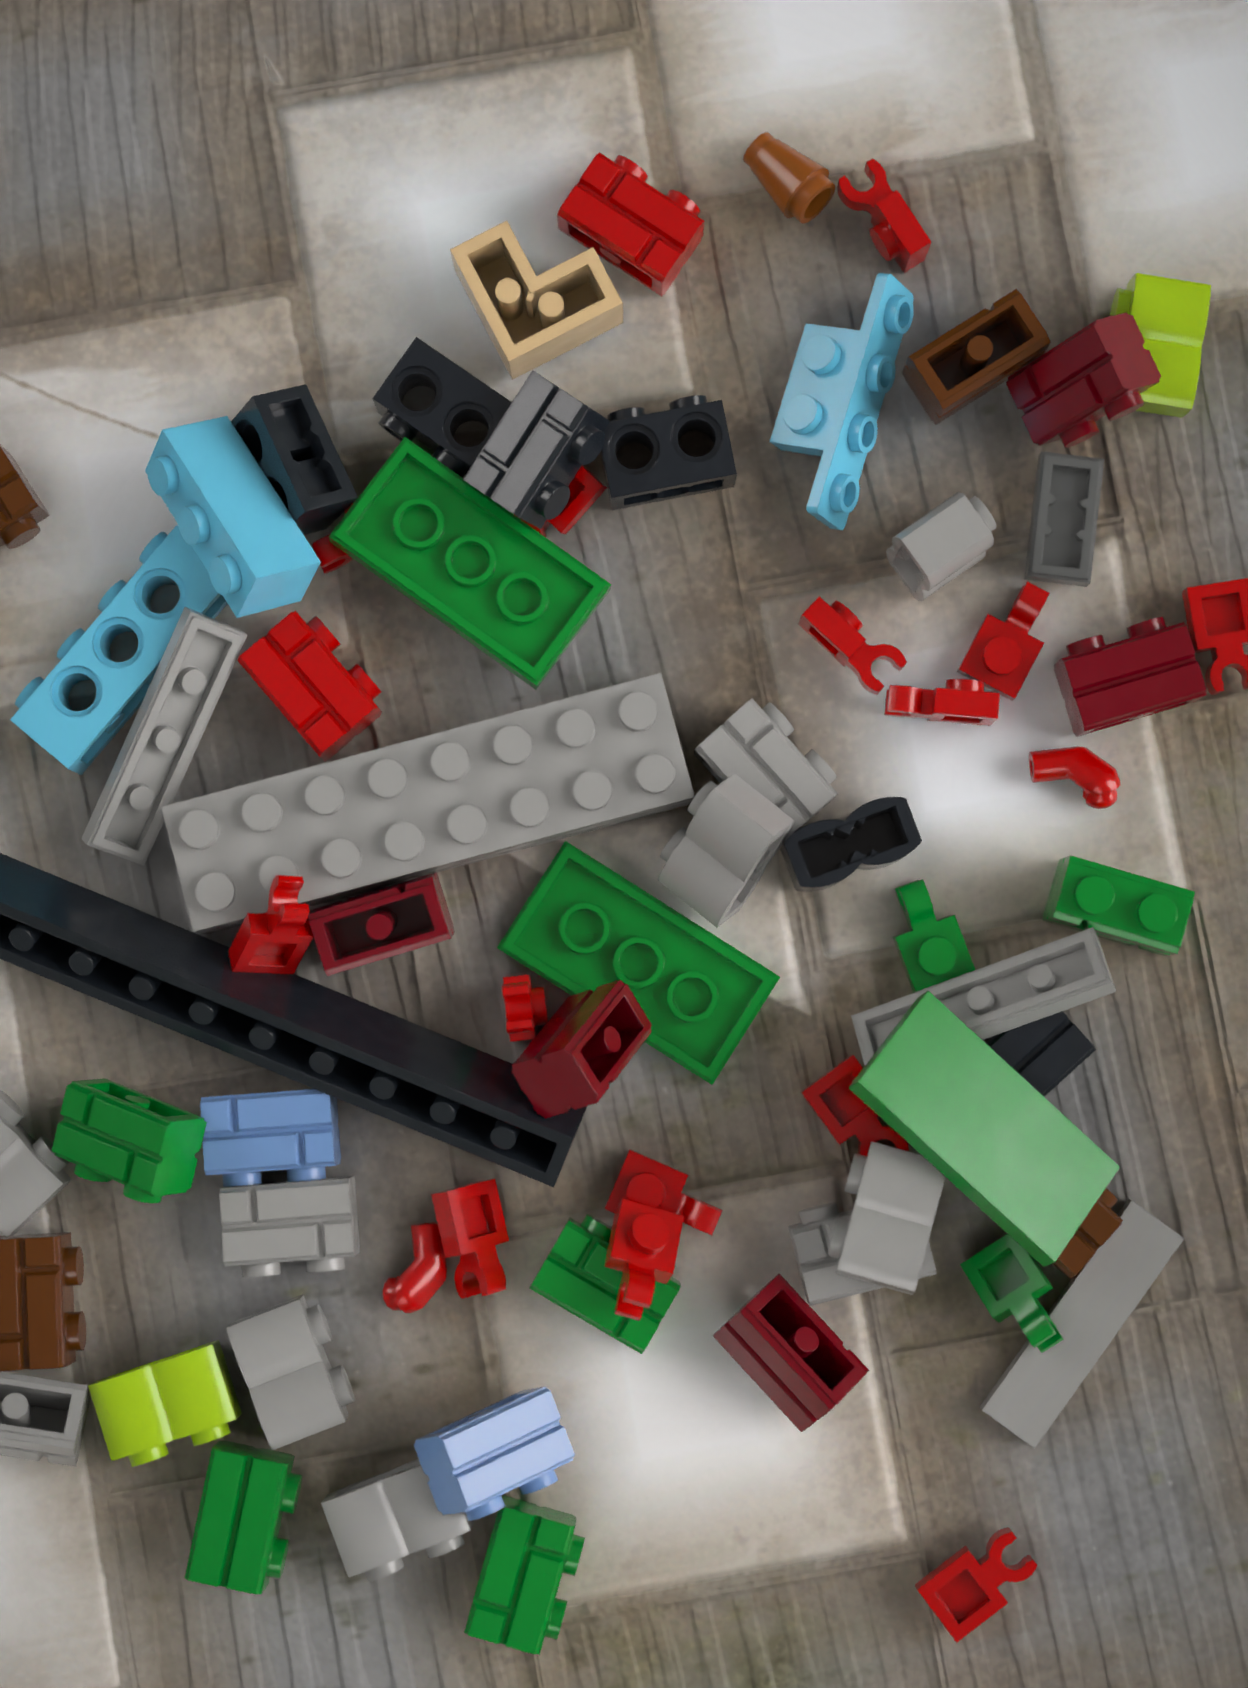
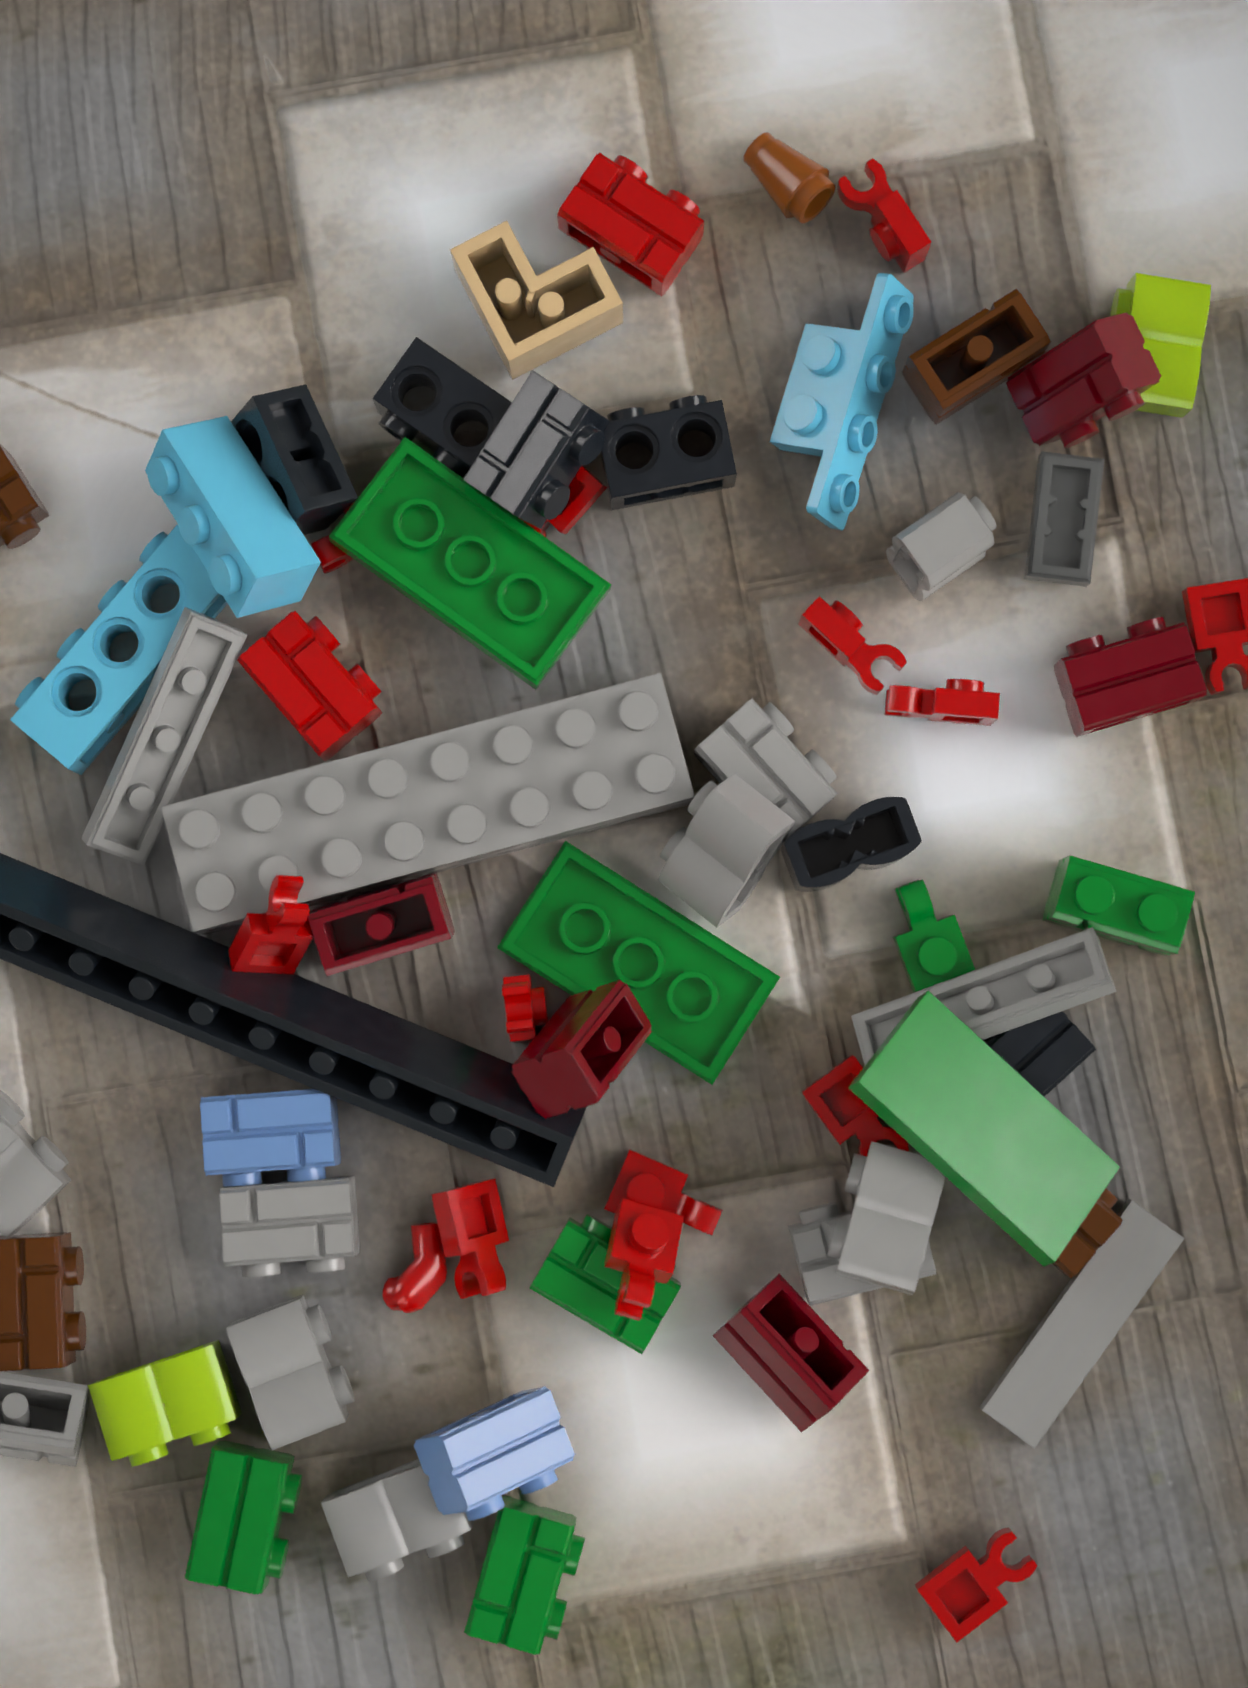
(128, 1139): green brick -> none
(1003, 649): red plate -> none
(1009, 1285): green plate -> none
(1082, 767): red arm -> none

